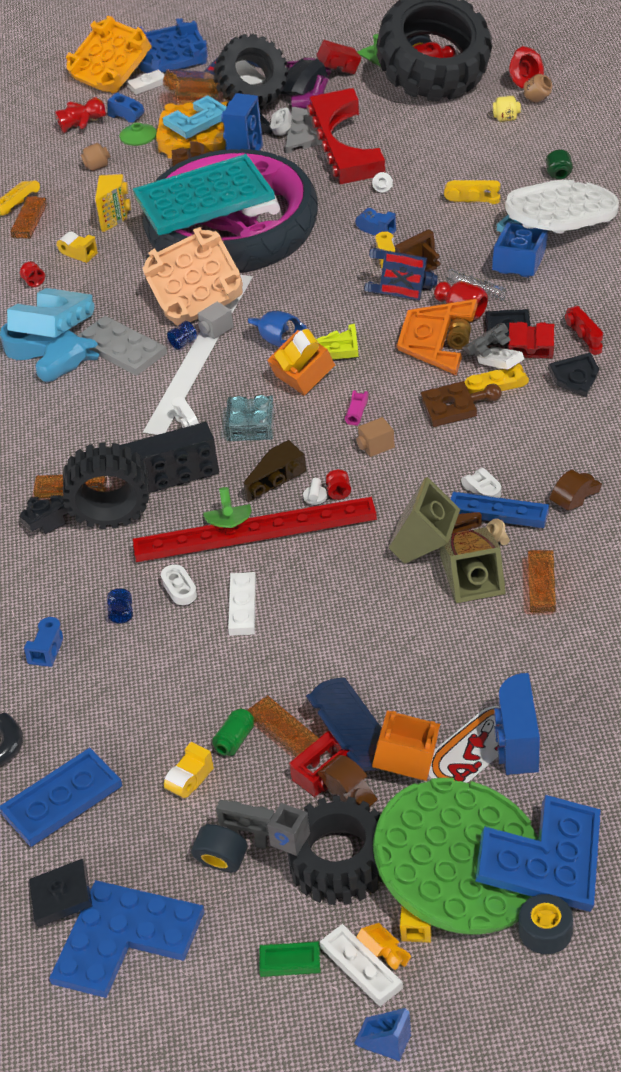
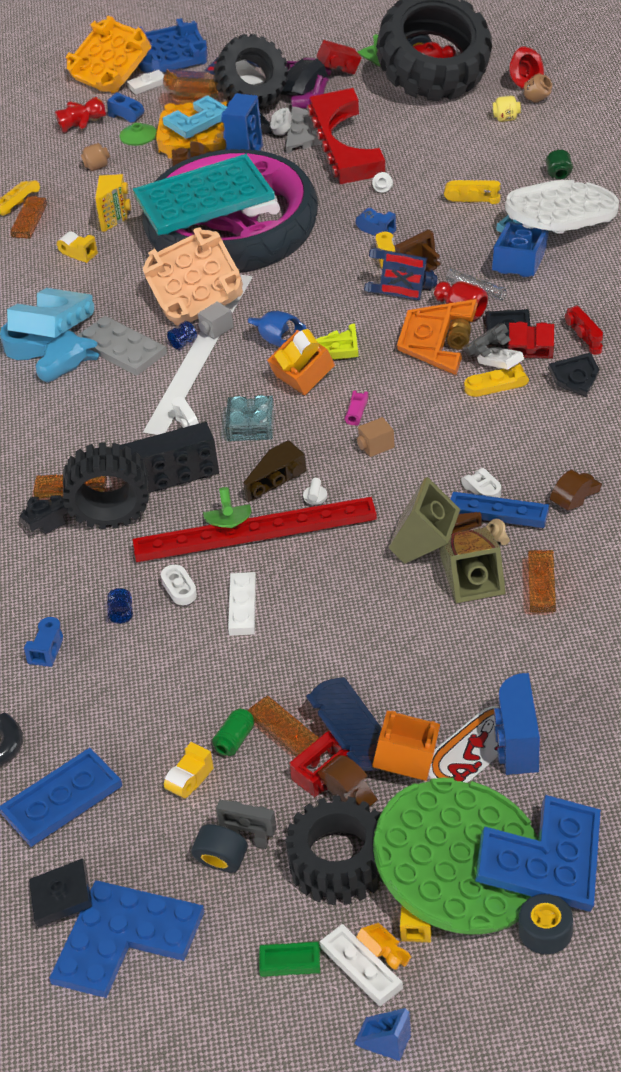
(32, 274): red wheel -> none
(288, 829): flat silver brick -> none
(338, 484): red wheel -> none
(463, 402): reddish brown plate -> none

